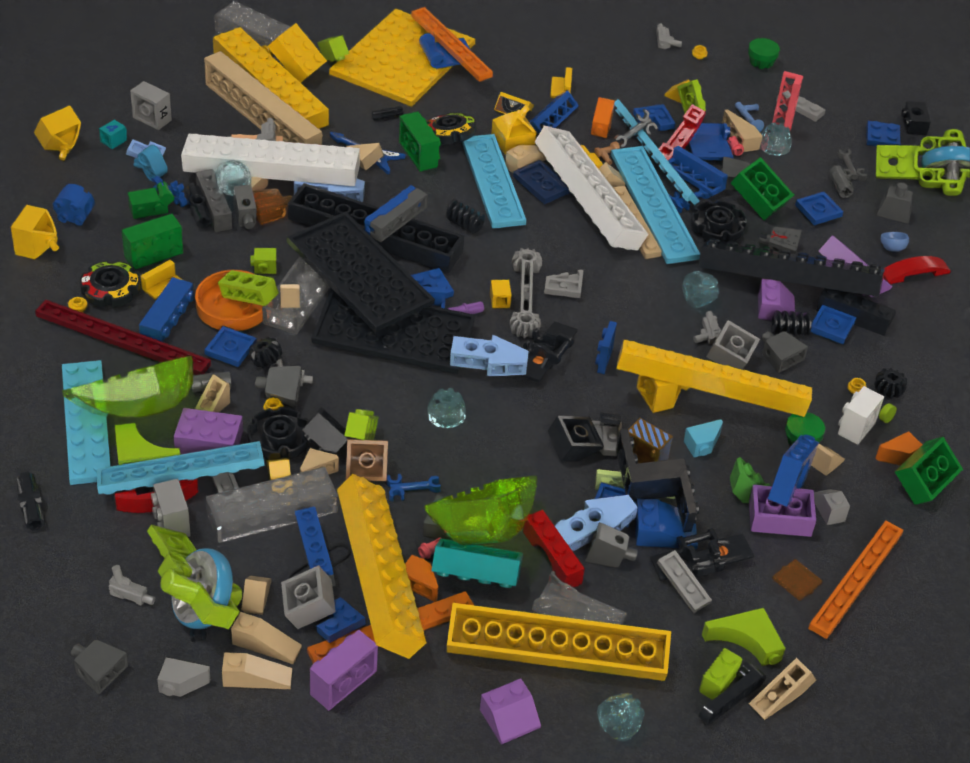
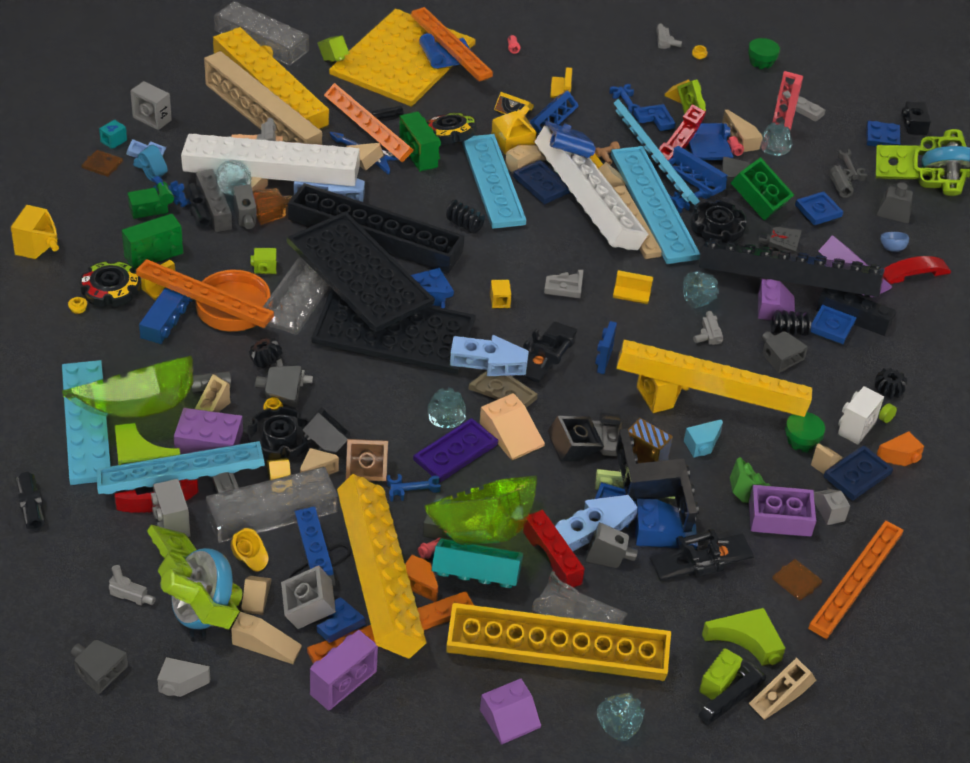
(59, 131): yellow piece -> none
(73, 204): blue brick -> none
(102, 163): none -> clear orange piece
(117, 335): dark red plate -> none
(205, 293): none -> orange plate
(230, 346): blue plate -> none
(248, 287): lime brick -> none
(250, 549): none -> yellow piece
(254, 672): tan slope -> none
(290, 296): tan slope -> none
(297, 53): yellow brick -> none
(361, 424): lime brick -> none
(368, 122): none -> orange plate
(396, 213): dark grey piece -> none
(455, 450): none -> dark purple tile
(469, 308): medium lavender axle -> none
(502, 386): none -> dark tan wing
(512, 426): none -> light nougat slope
(514, 46): none -> coral pin
(526, 263): light grey arm -> none
(570, 140): none -> blue door
(602, 117): orange slope -> none
(625, 92): none -> blue bar
(633, 287): none -> yellow panel
(645, 123): dark grey bar -> none
(684, 581): light grey plate -> none
(733, 346): light grey brick -> none
(743, 109): medium blue piece -> none
(793, 469): blue arch -> none
(856, 384): yellow plate -> none
(858, 472): none -> dark blue plate
(928, 470): green brick -> none

